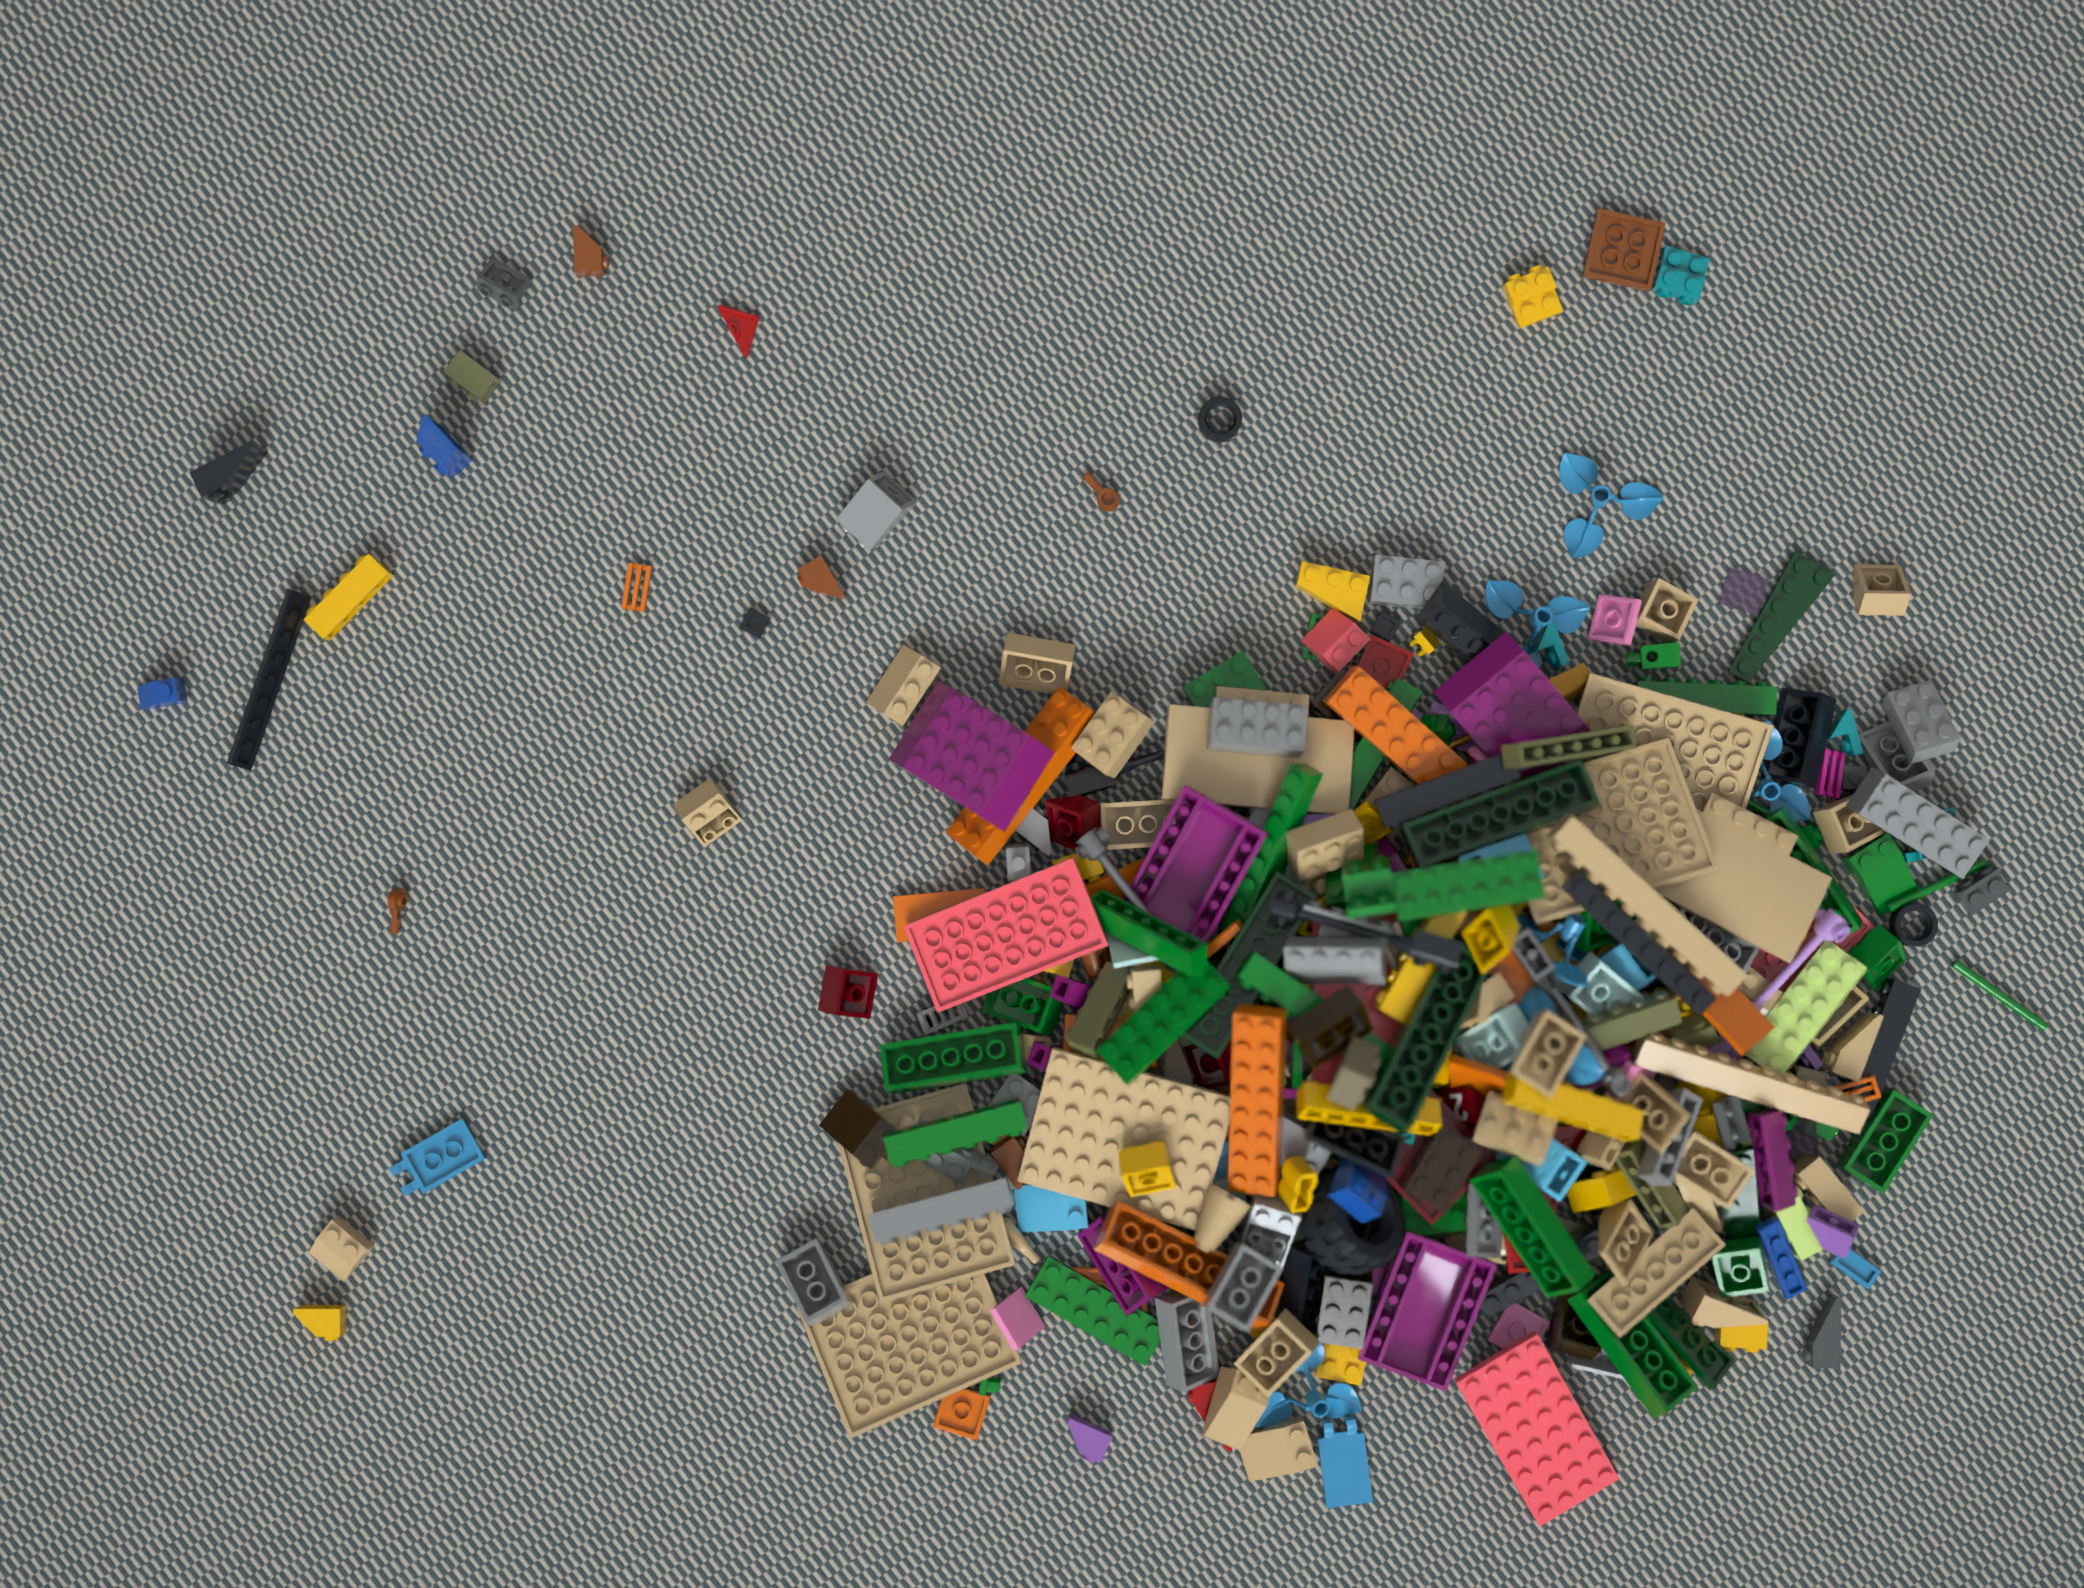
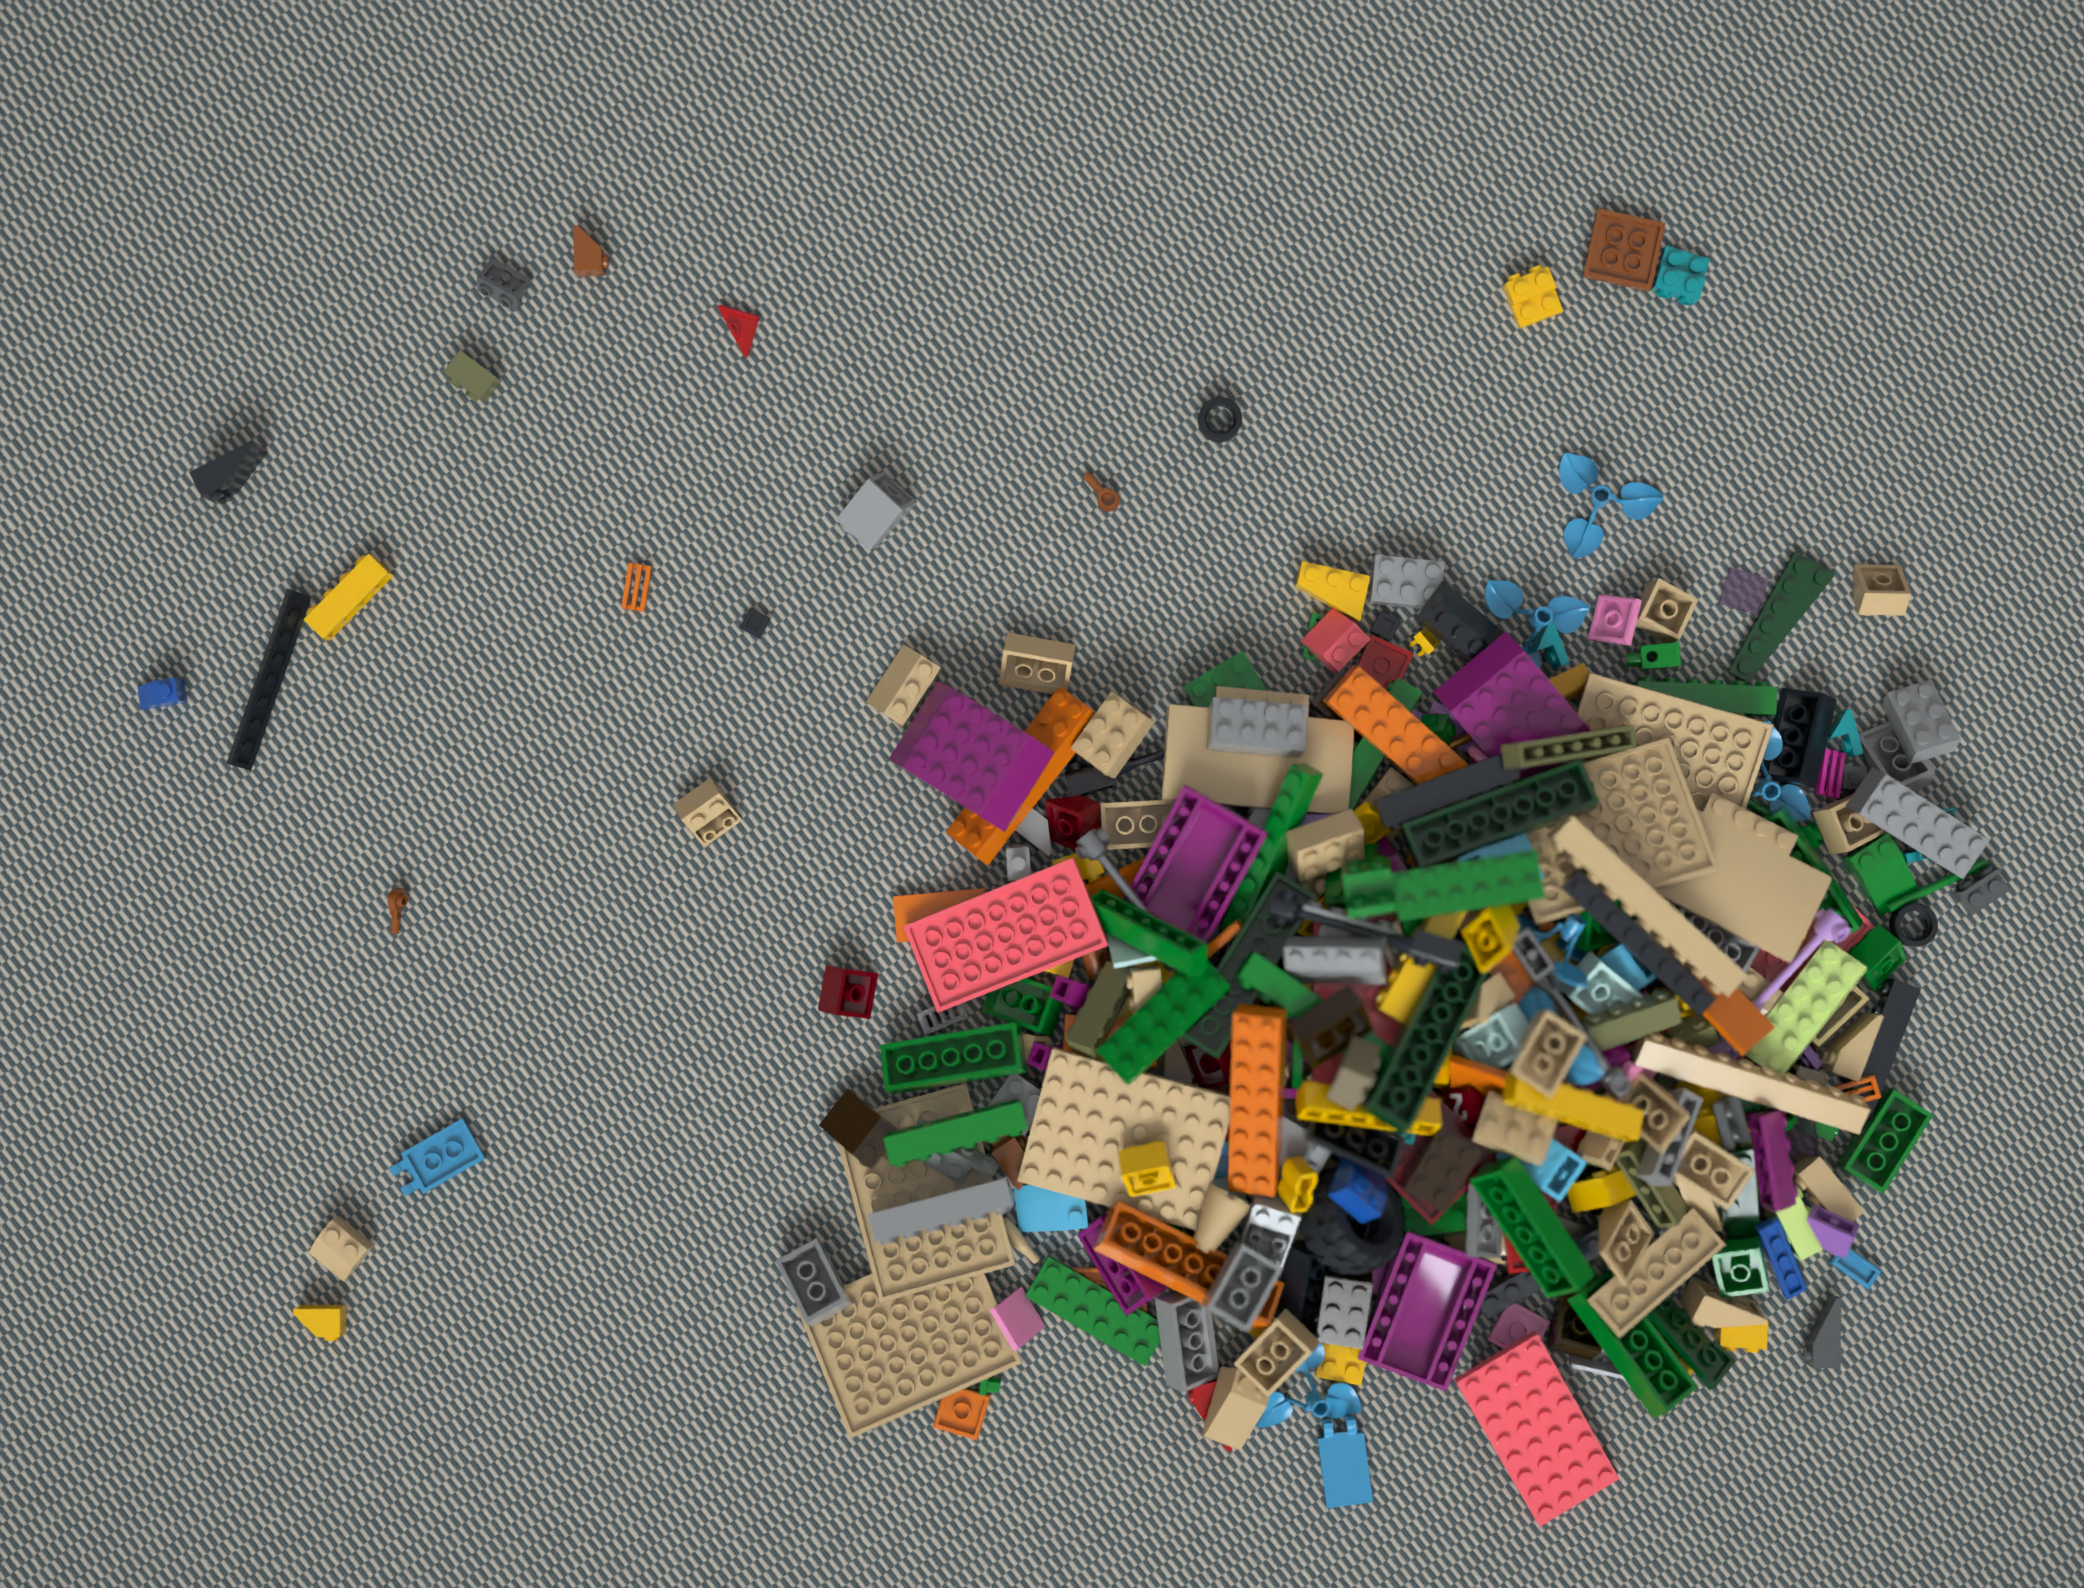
(441, 447): blue slope -> none
(819, 579): dark orange slope -> none
(1090, 1438): medium lavender slope -> none
(1278, 1450): tan slope -> none
(1998, 994): green axle -> none

